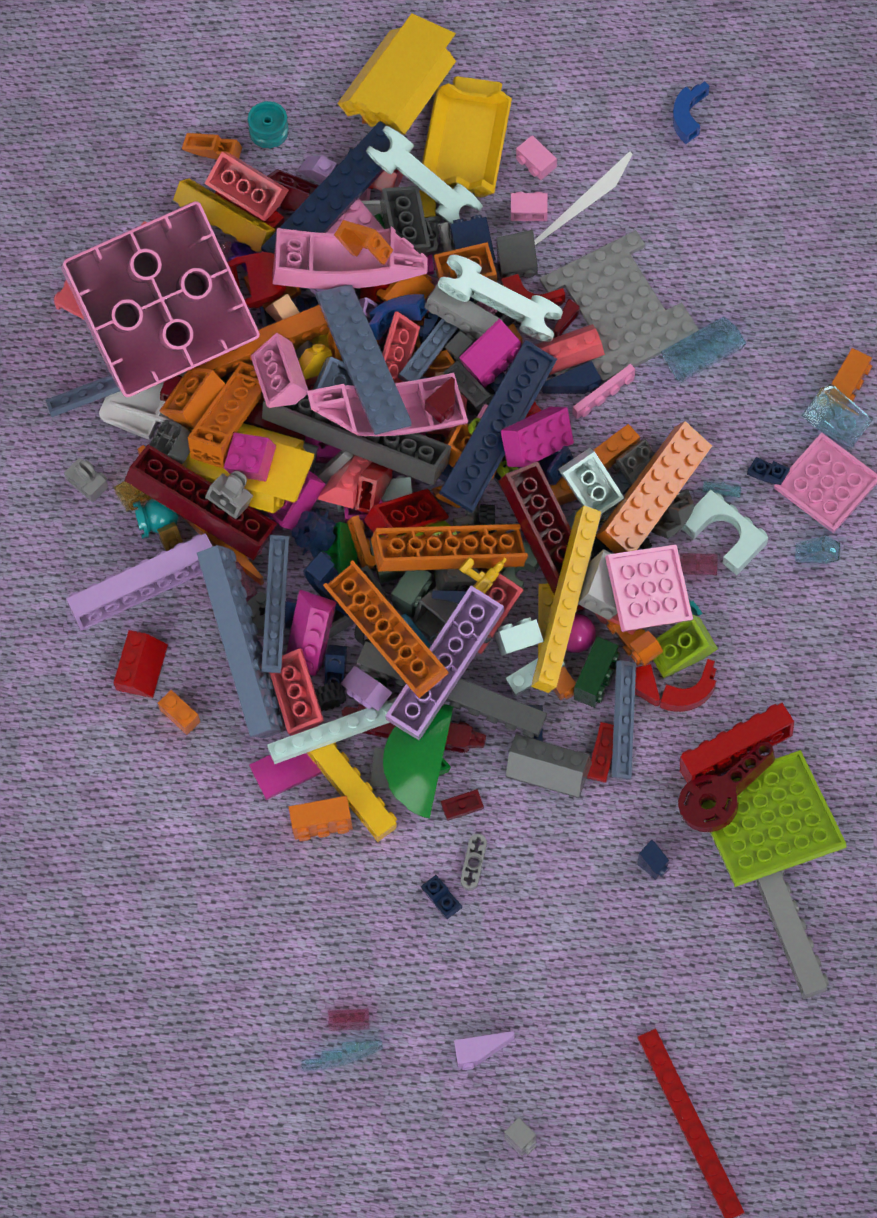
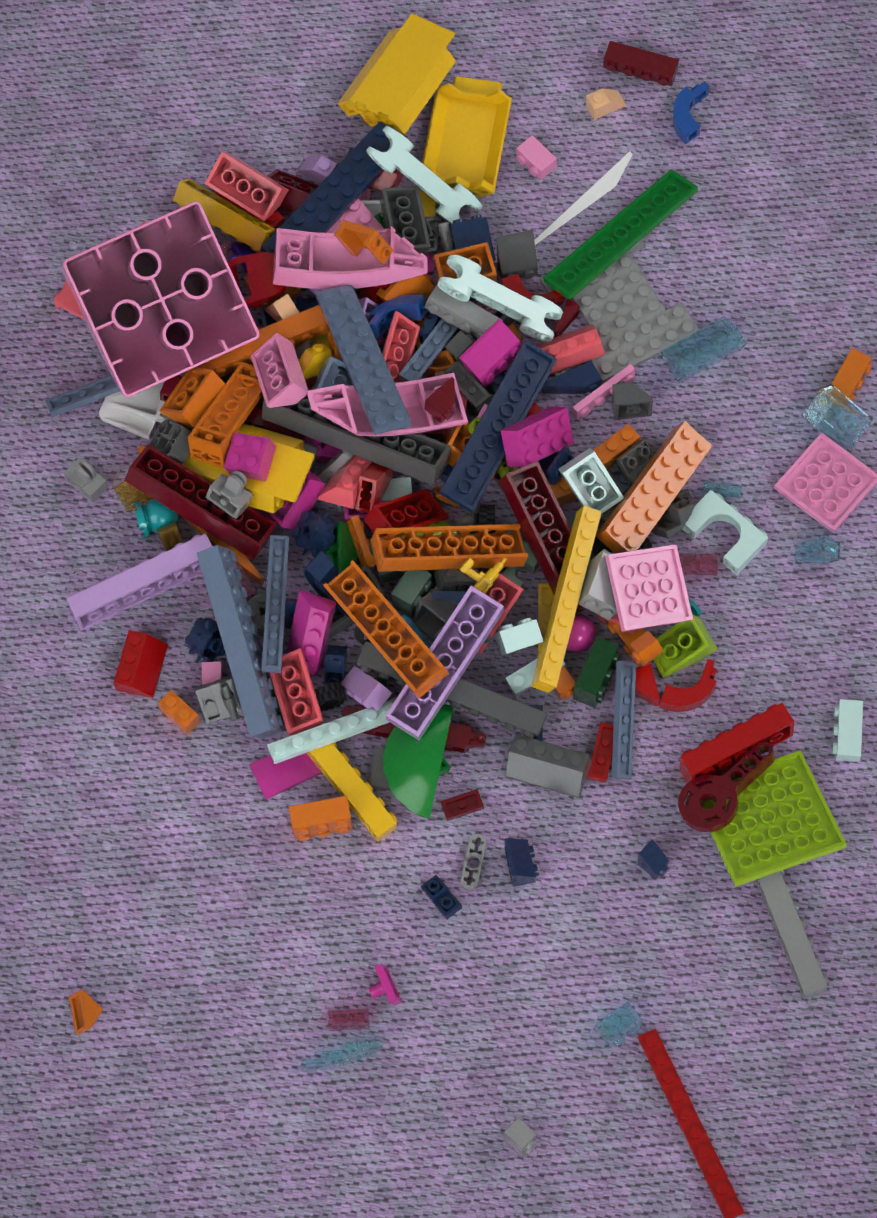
(84, 1011): none -> orange slope
(205, 640): none -> dark blue brick
(210, 145): orange slope -> none
(211, 672): none -> bright pink brick
(219, 700): none -> dark grey plate
(268, 124): teal wheel -> none
(385, 986): none -> dark pink tile
(477, 1049): lavender slope -> none
(520, 862): none -> dark blue slope
(529, 206): bright pink brick -> none
(604, 102): none -> light nougat slope
(619, 1025): none -> clear light blue brick
(620, 234): none -> green plate
(630, 401): none -> dark grey slope
(640, 63): none -> dark red brick
(767, 472): dark blue slope -> none
(848, 730): none -> light aqua brick

